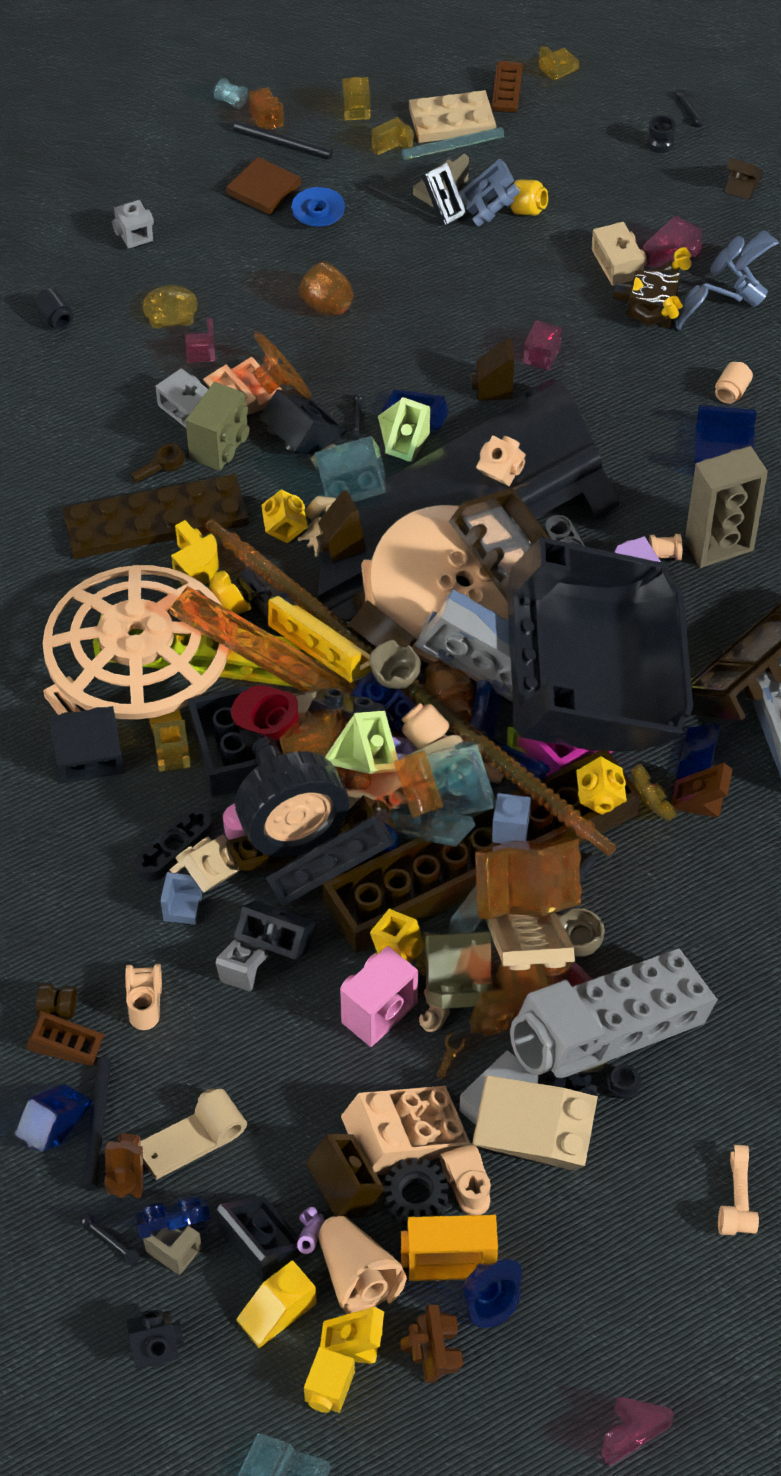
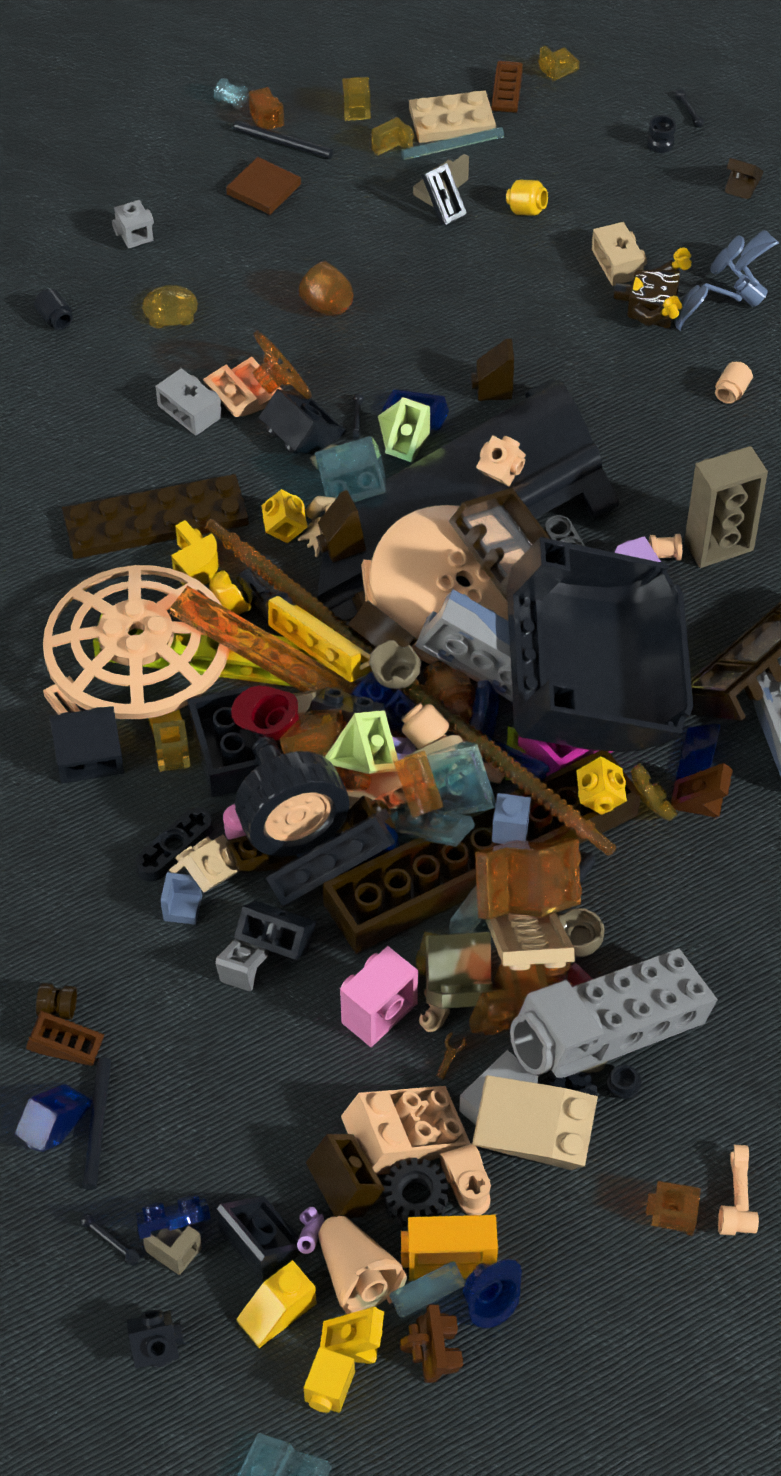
(124, 1166): reddish brown hips -> none
(143, 990): light nougat piece -> none
(168, 458): dark brown plate -> none
(201, 346): clear pink panel -> none
(212, 1126): tan door -> none
(217, 426): olive brick -> none
(318, 206): blue dish -> none
(398, 933): yellow brick -> none
(427, 1289): none -> clear light blue slope
(485, 188): sand blue plate -> none
(542, 345): clear pink brick -> none
(642, 1424): clear pink slope -> none
(669, 239): clear pink slope -> none
(680, 1198): none -> clear orange brick
(722, 430): clear blue panel -> none

